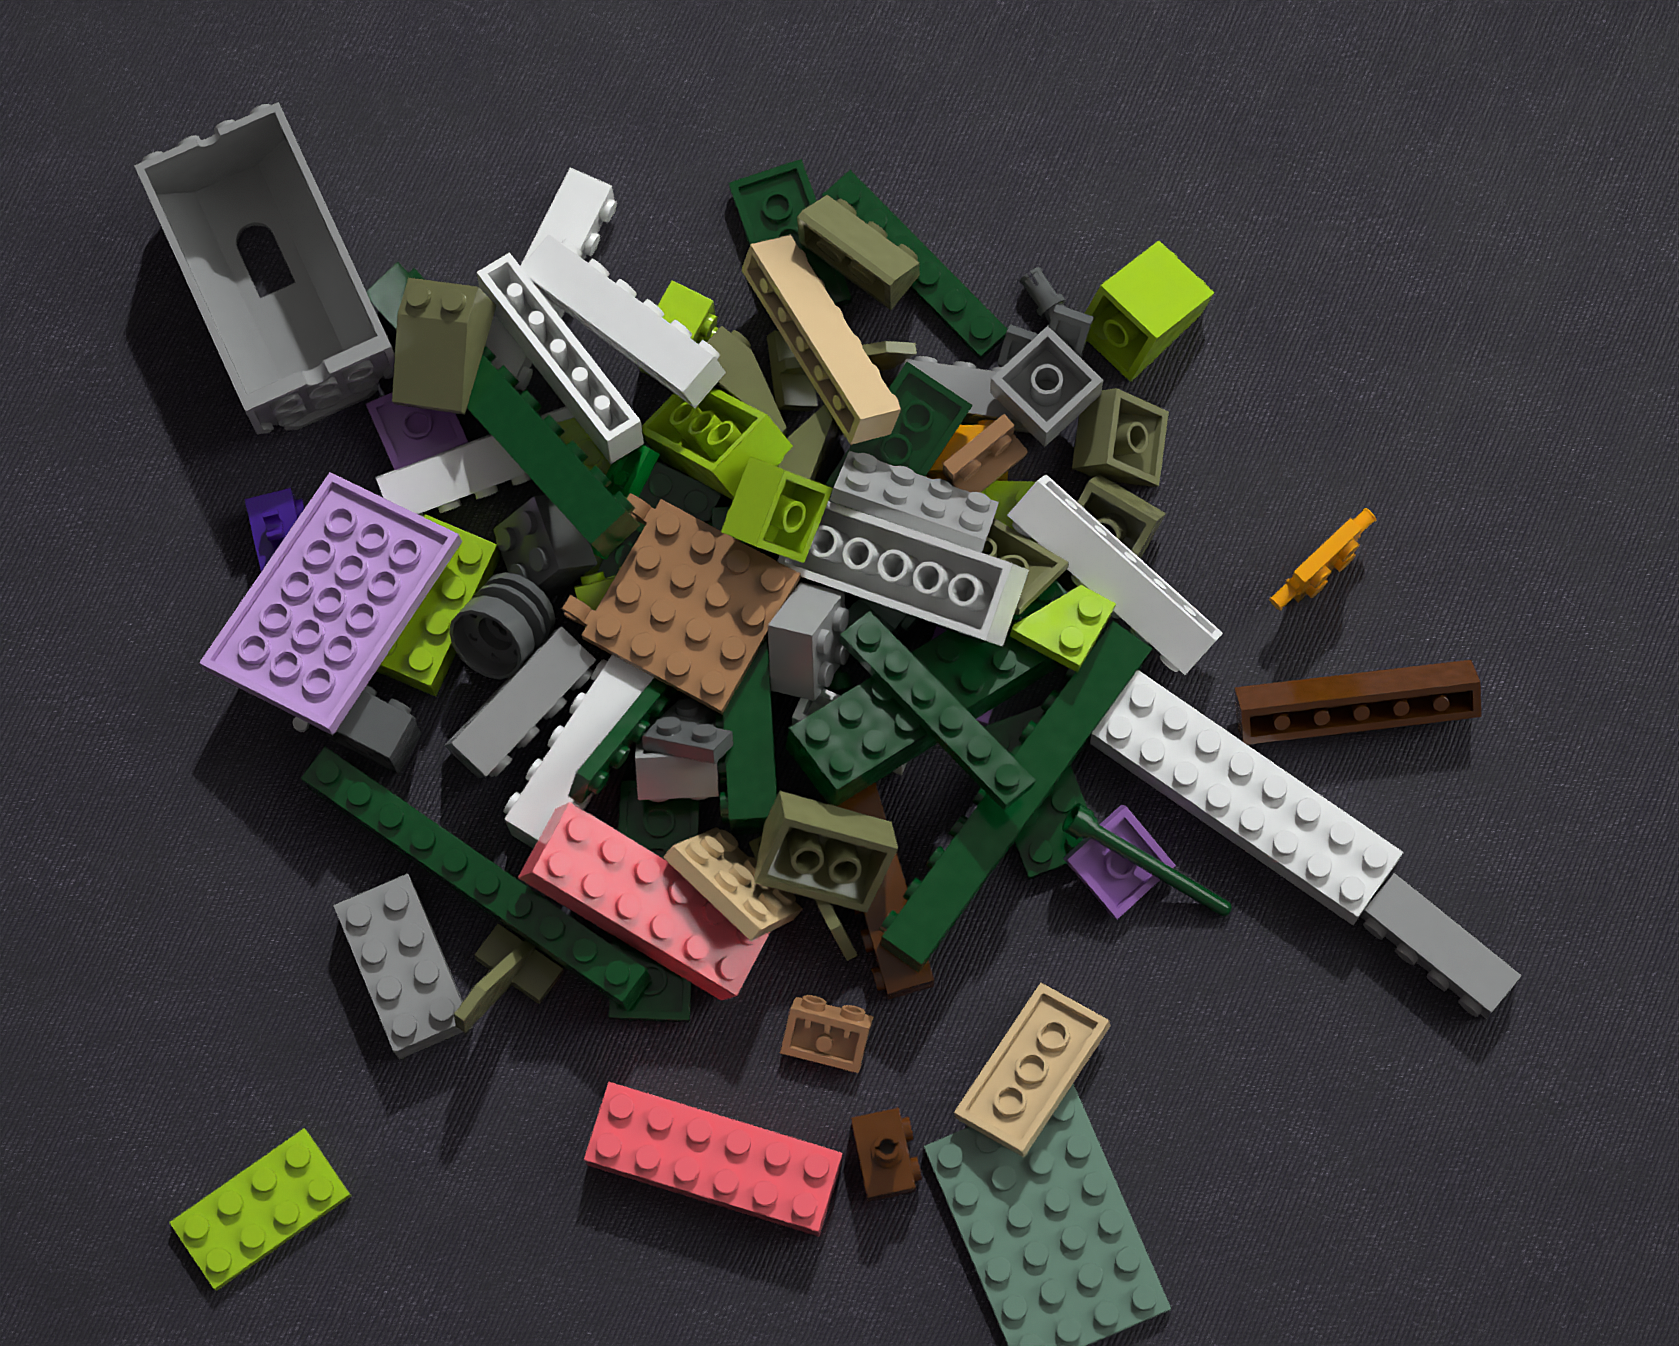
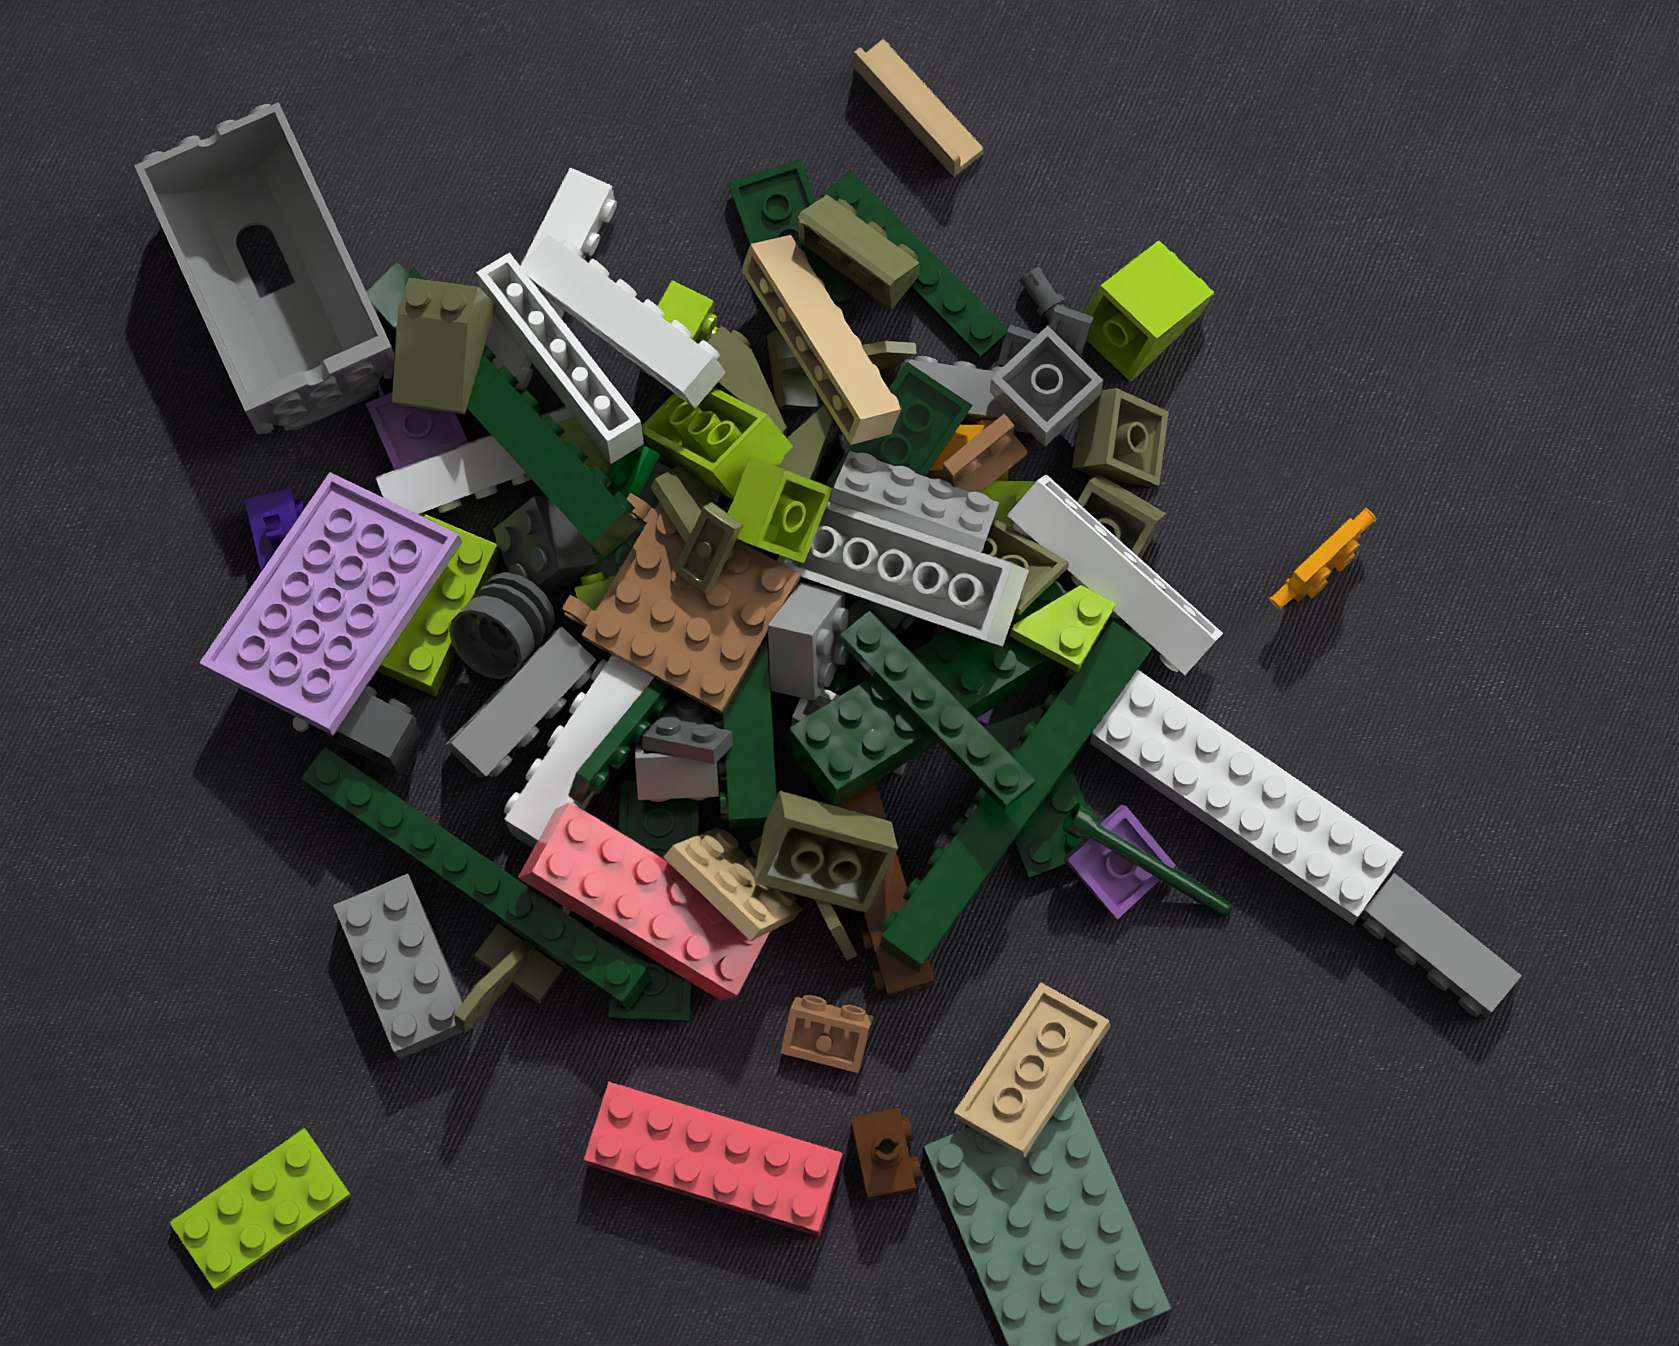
(702, 524): none -> olive piece
(917, 107): none -> tan panel
(1358, 702): reddish brown brick -> none

